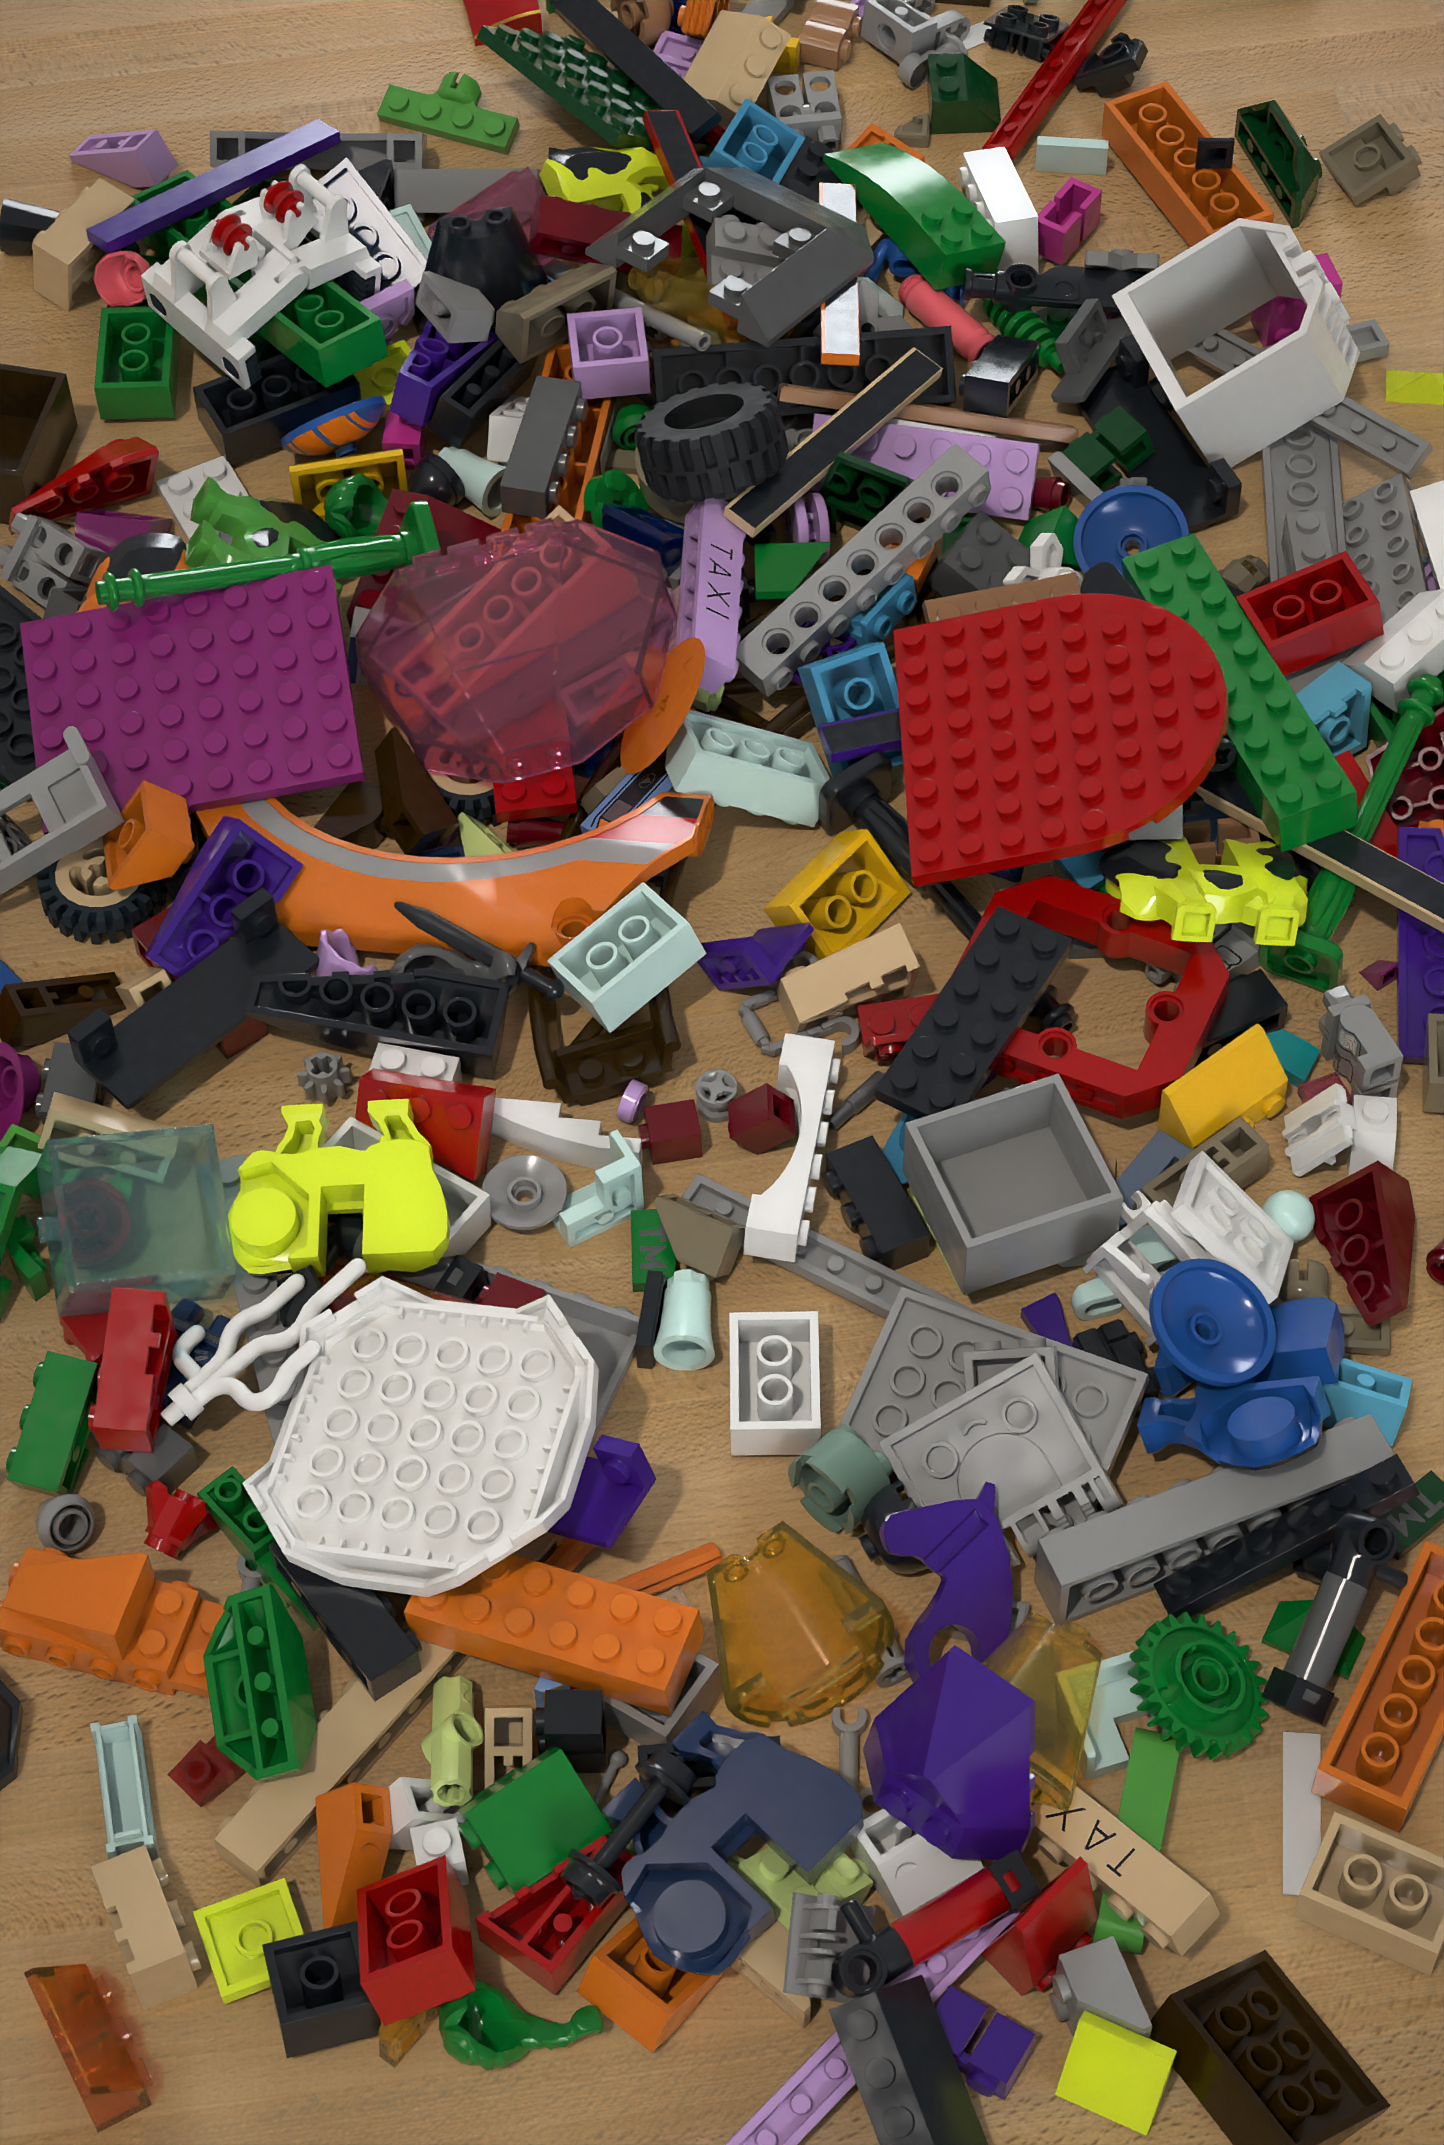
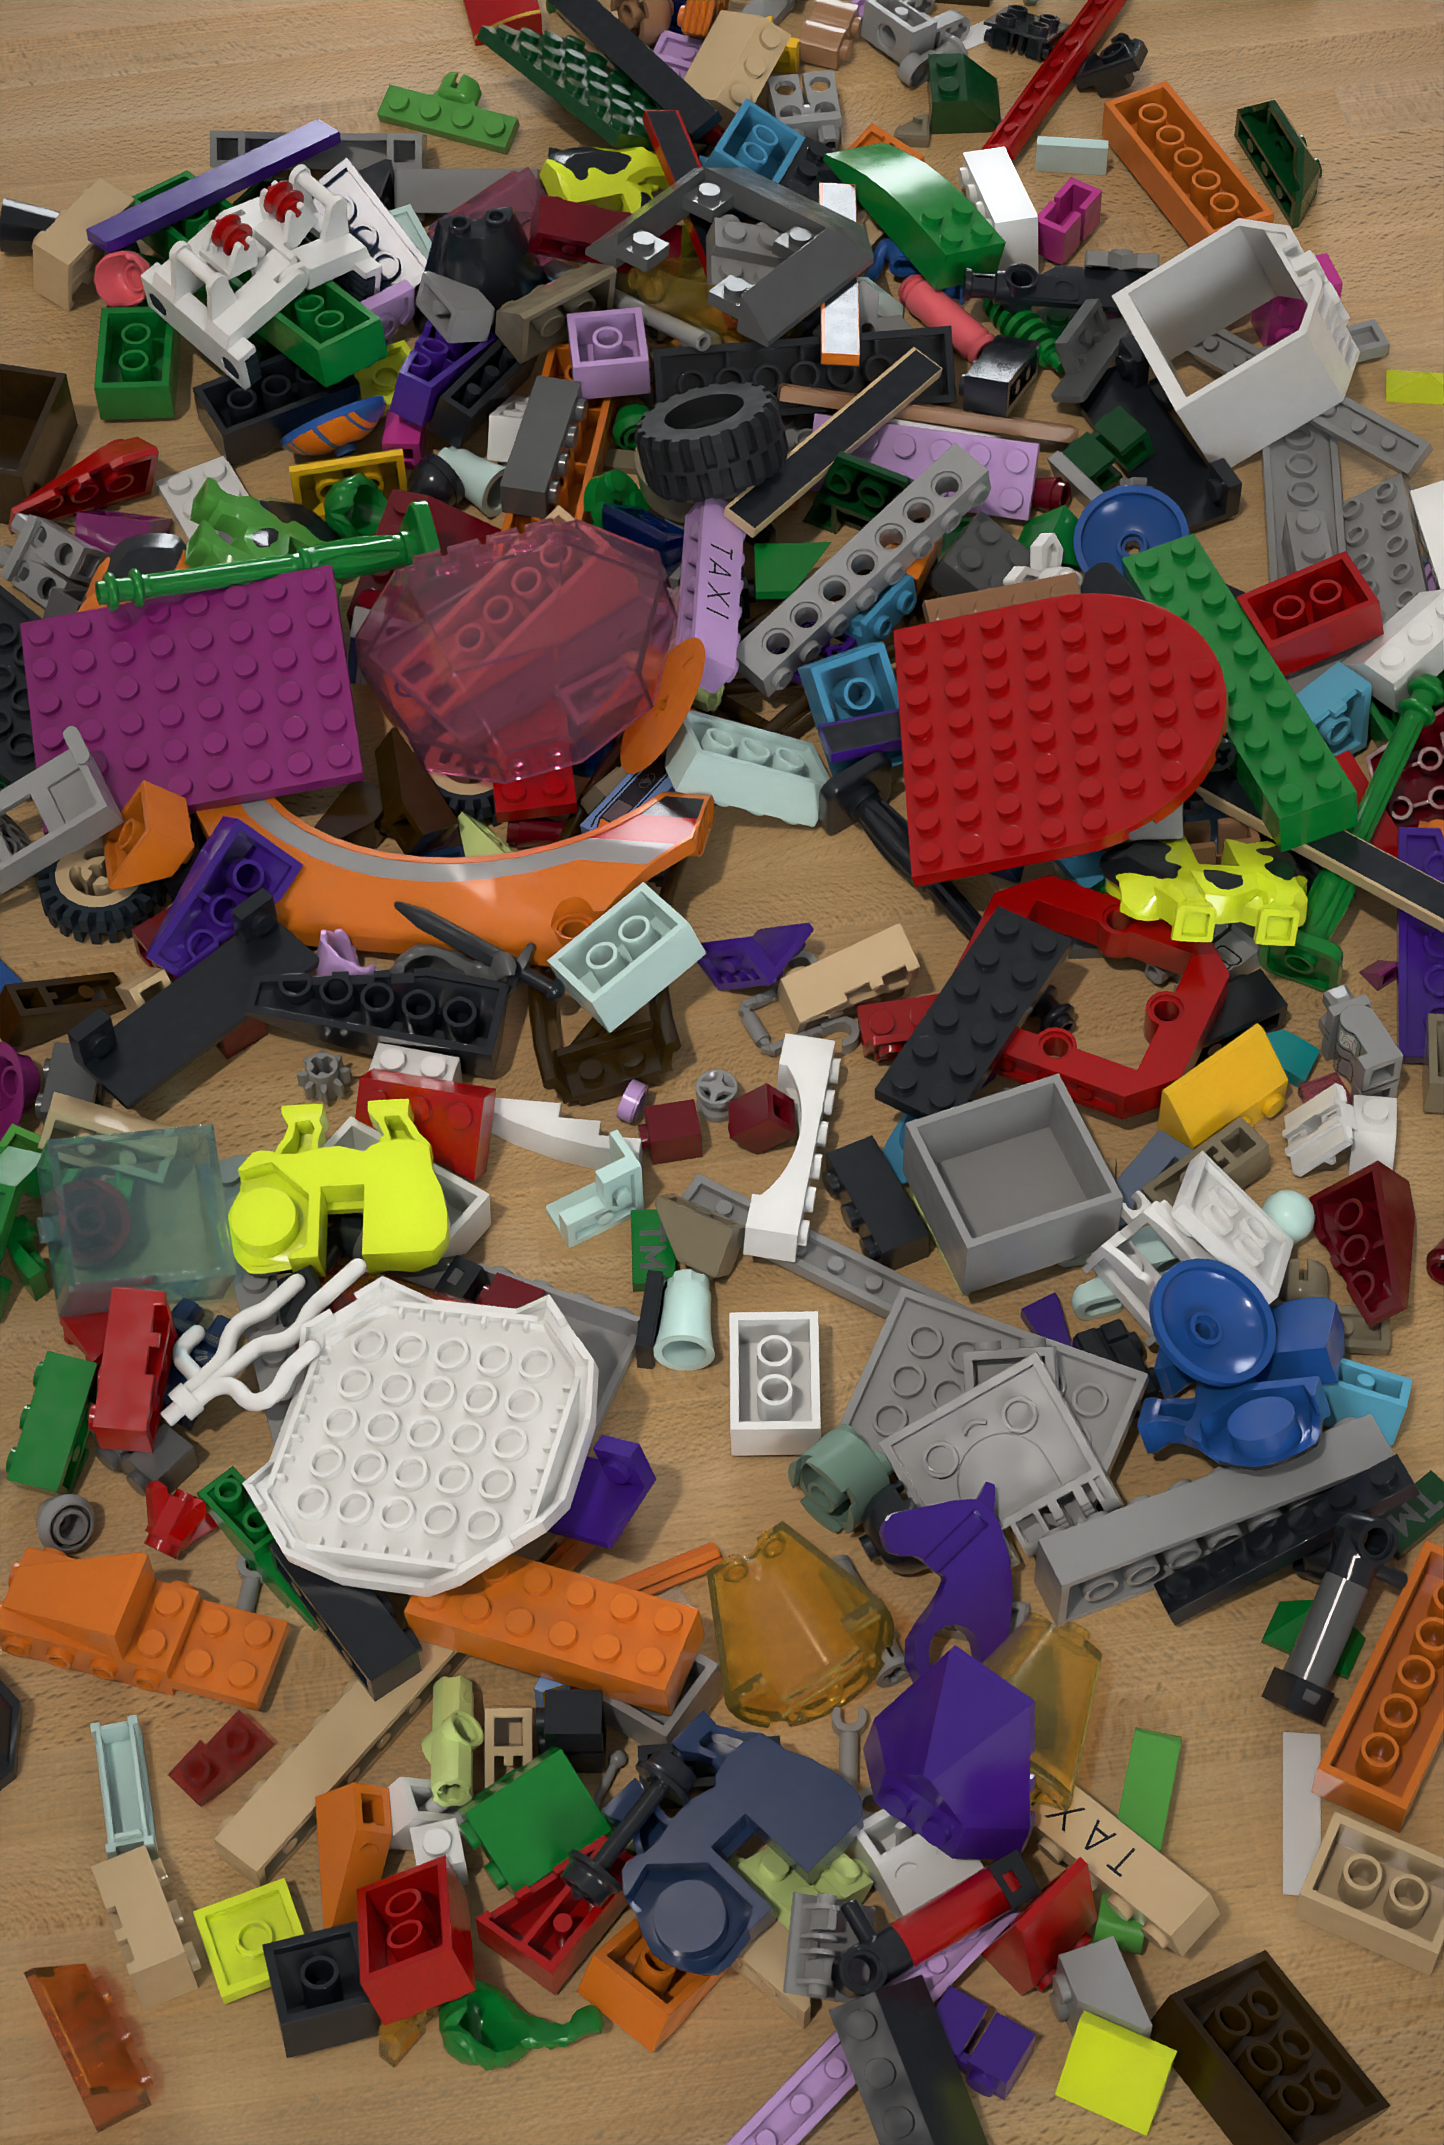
(128, 157): lavender slope -> none
(260, 1685): green wedge -> none
(521, 1178): light grey dish -> none
(608, 440): white sticker -> none
(808, 522): lavender head -> none
(840, 894): yellow slope -> none
(855, 1101): flat silver pin -> none
(1111, 1705): light aqua panel -> none
(1198, 1686): green gear -> none
(1214, 153): black slope -> none
(1245, 573): dark tan rock -> none
(1372, 160): dark tan plate -> none

